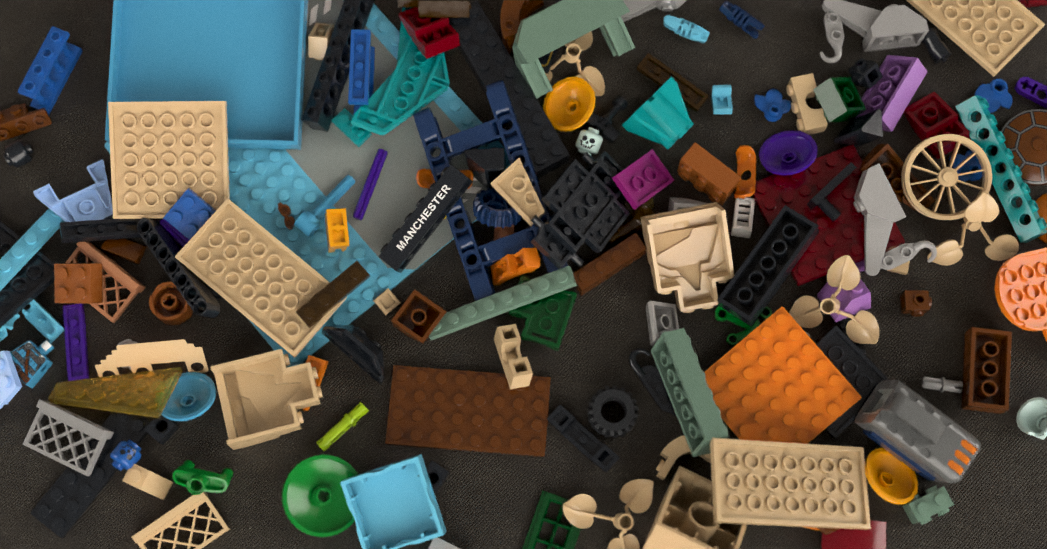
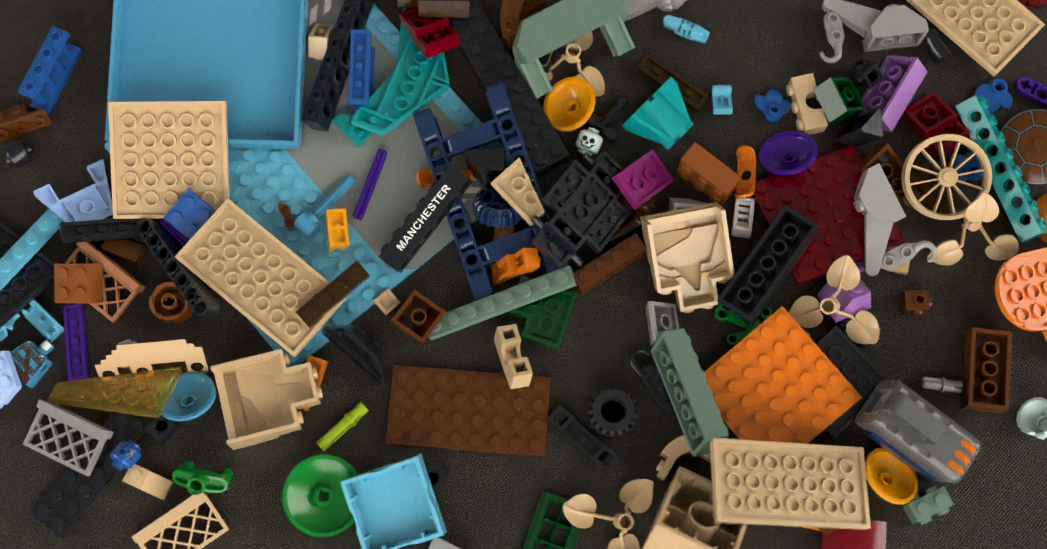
(741, 19): dark blue hinge -> none
(820, 200): black piece -> none

